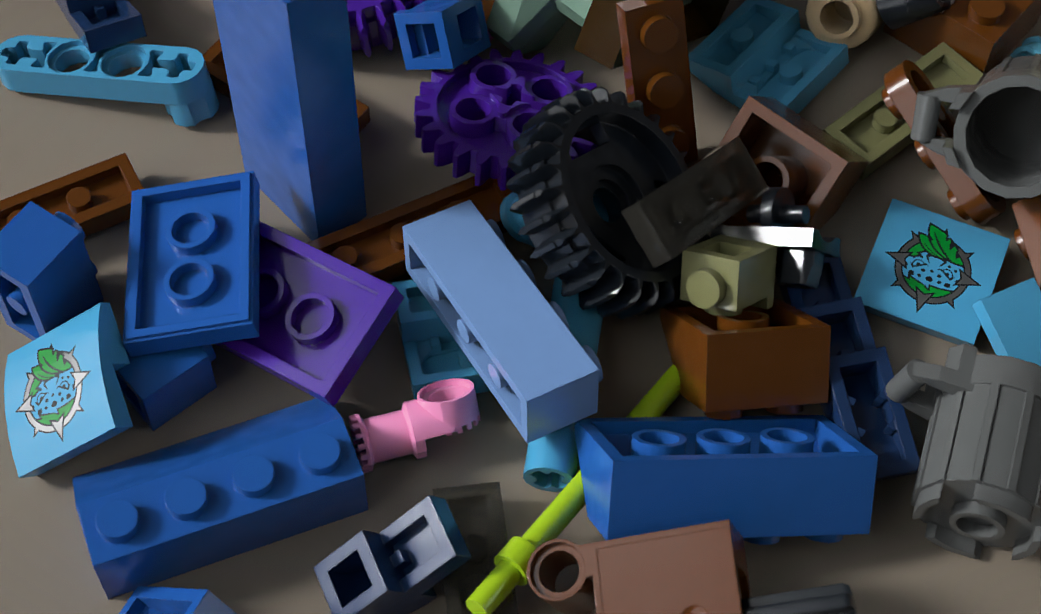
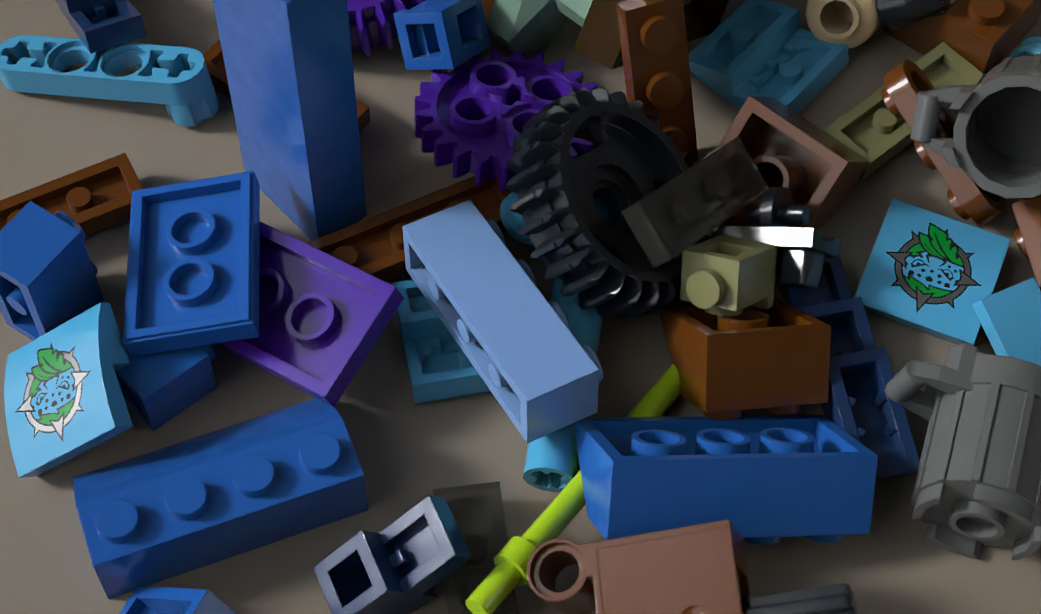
(437, 411): bright pink connector -> none

